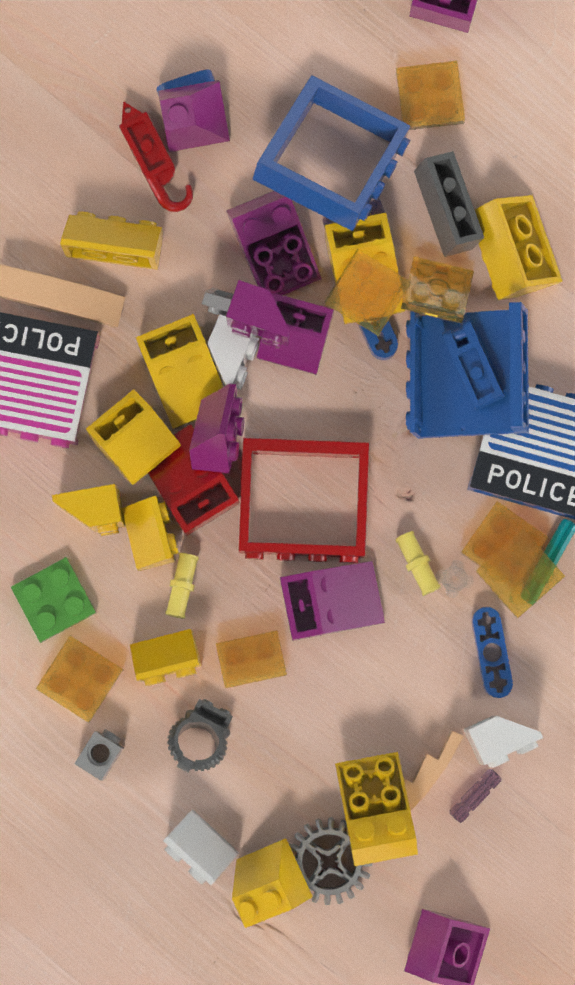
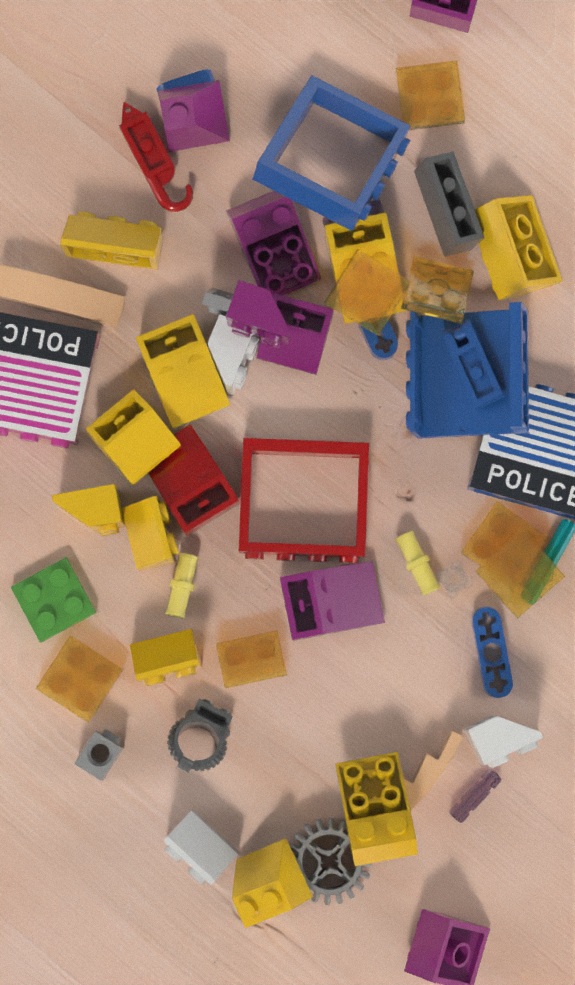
(217, 430): magenta slope -> none

